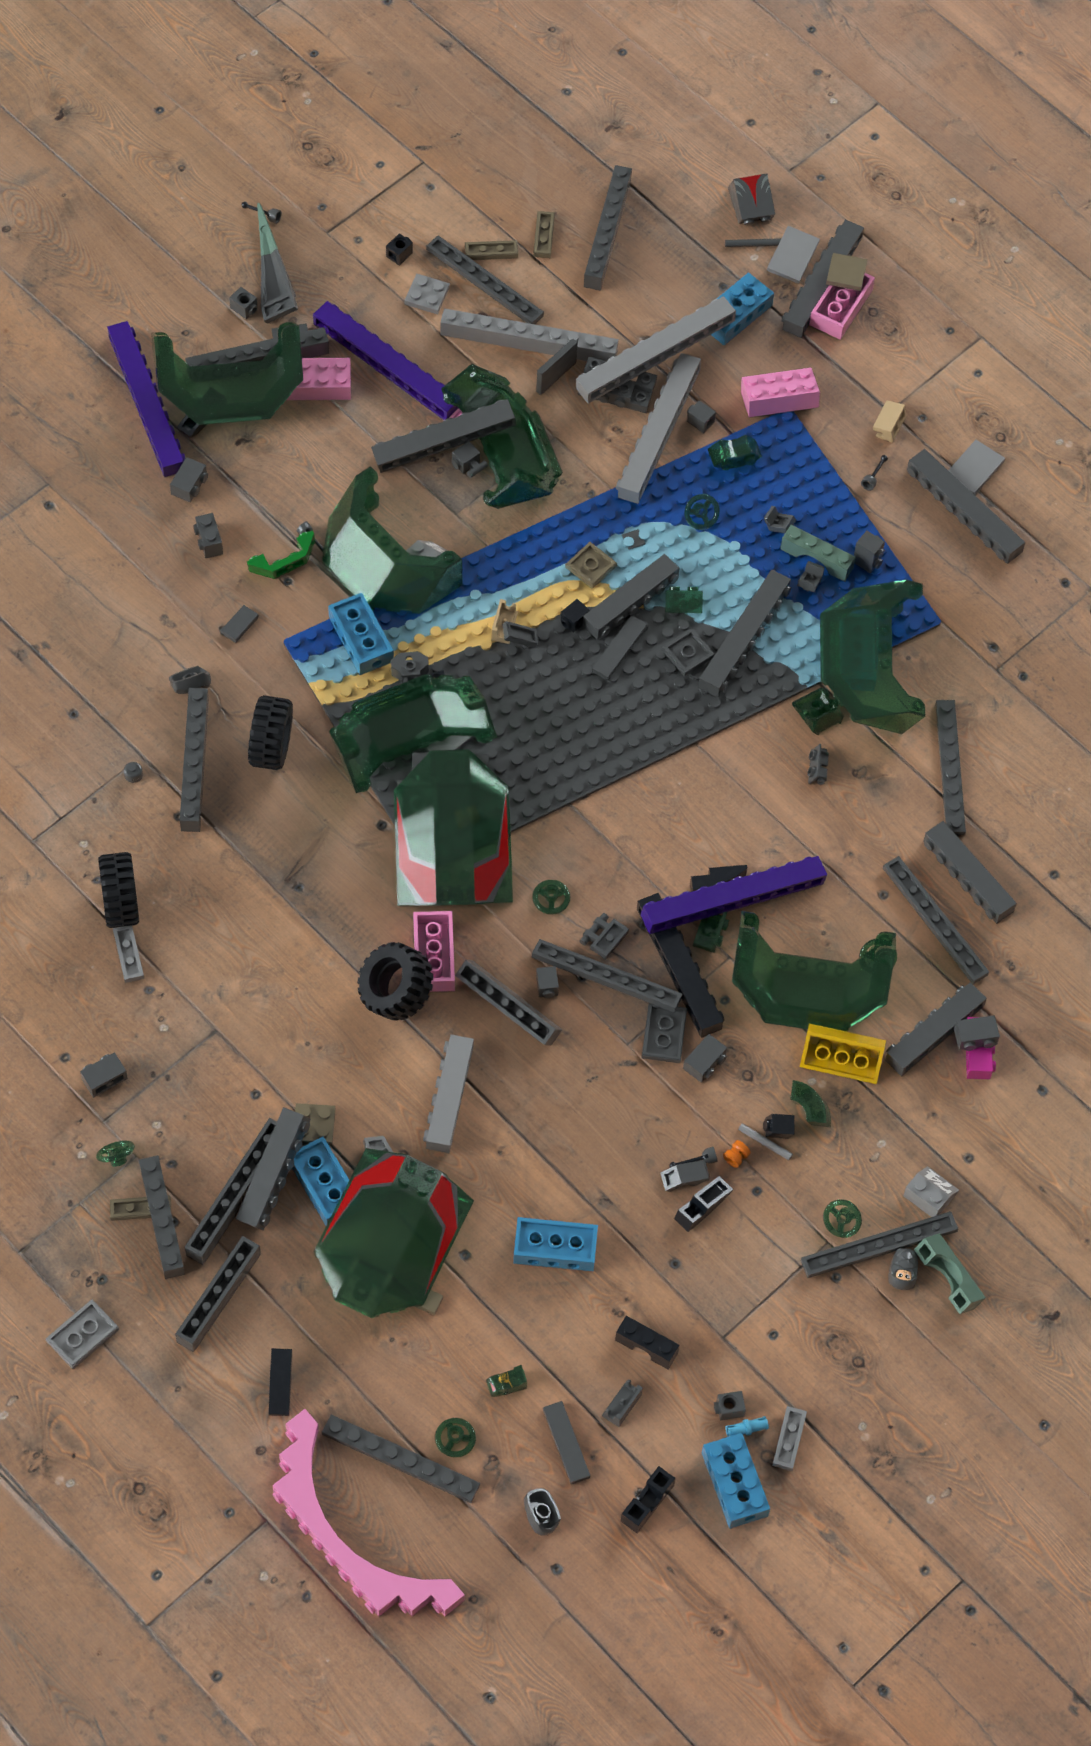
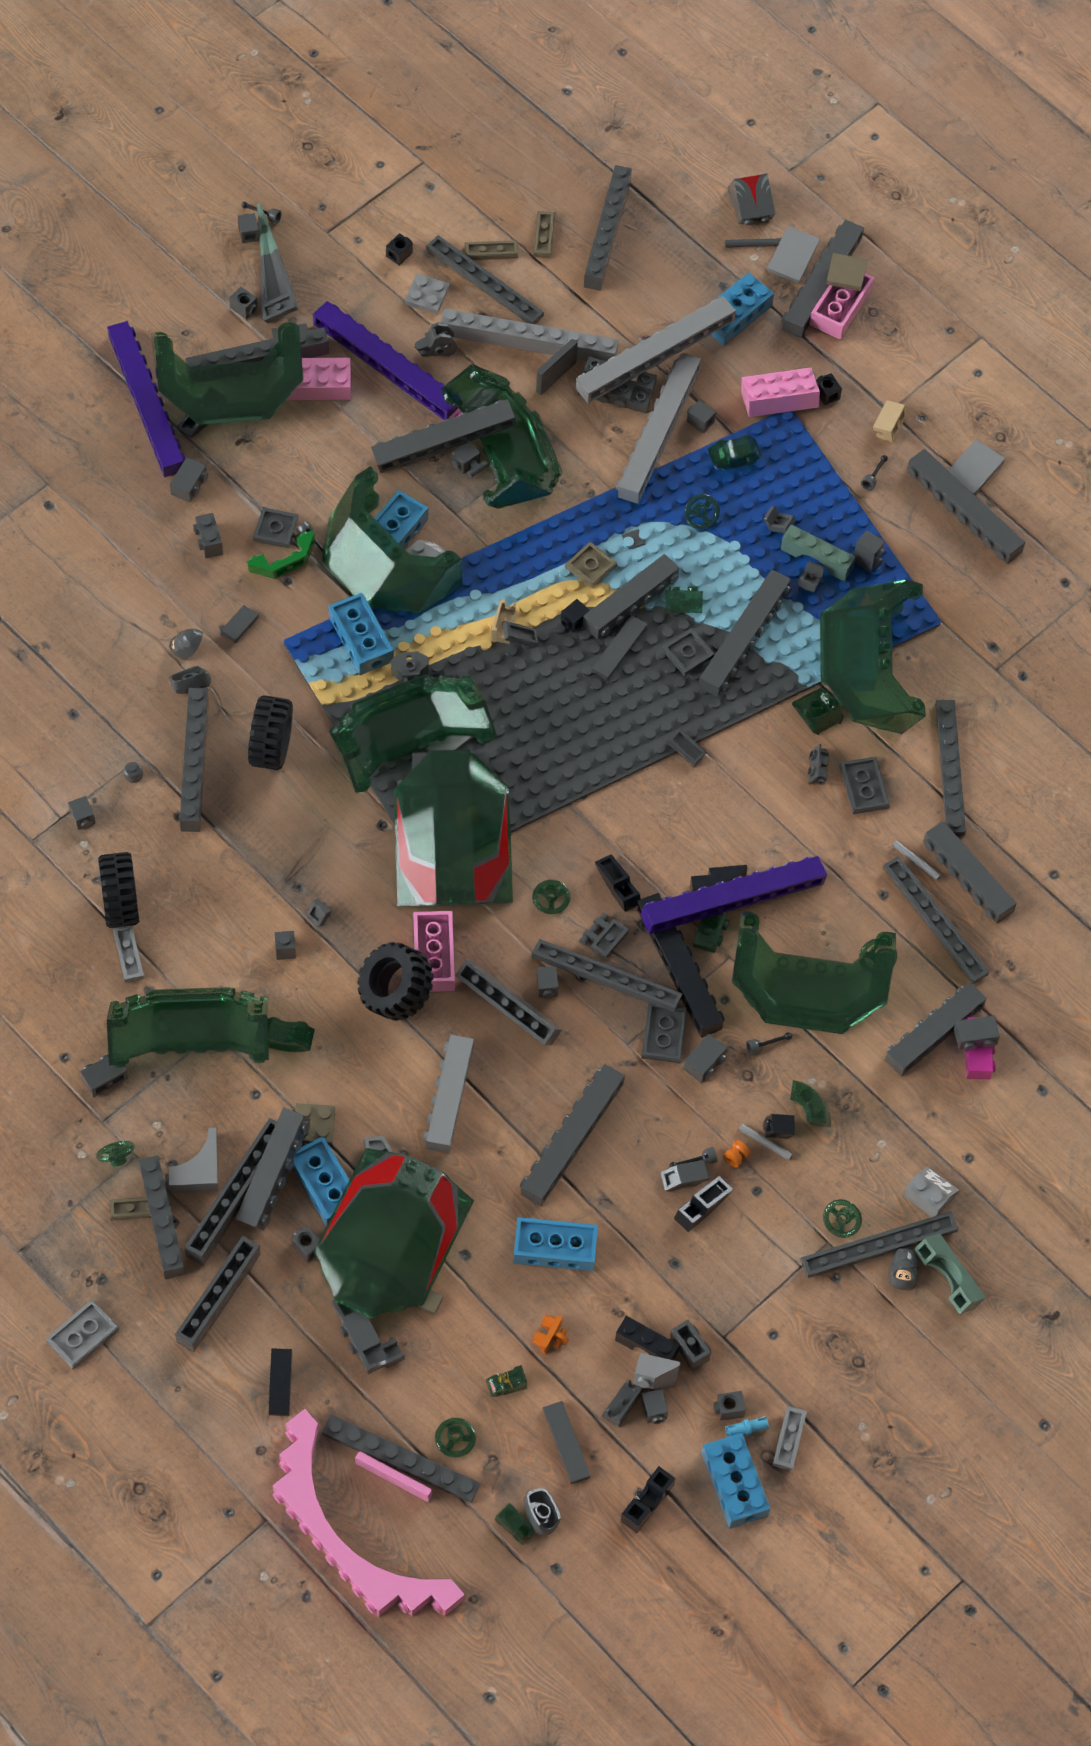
(81, 813): none -> dark grey brick
(186, 643): none -> dark grey piece
(188, 1022): none -> clear green windscreen
(200, 1172): none -> light grey arch
(248, 228): none -> dark grey brick
(275, 527): none -> dark grey plate
(285, 945): none -> dark grey brick
(290, 1035): none -> clear green brick
(299, 1236): none -> dark grey brick
(318, 912): none -> dark grey tile
(365, 1341): none -> dark grey bracket
(393, 1476): none -> bright pink tile
(402, 517): none -> dark azure brick
(436, 341): none -> dark grey hinge
(514, 1524): none -> clear green leg
(553, 1325): none -> orange hips
(572, 1135): none -> dark grey brick
(618, 882): none -> black slope
(654, 1406): none -> dark grey brick
(655, 1372): none -> light grey slope
(686, 747): none -> dark grey tile
(691, 1347): none -> dark grey brick
(755, 1046): none -> hinge
(833, 390): none -> black brick
(842, 1053): yellow slope -> none
(864, 785): none -> dark grey tile
(915, 859): none -> light grey bar

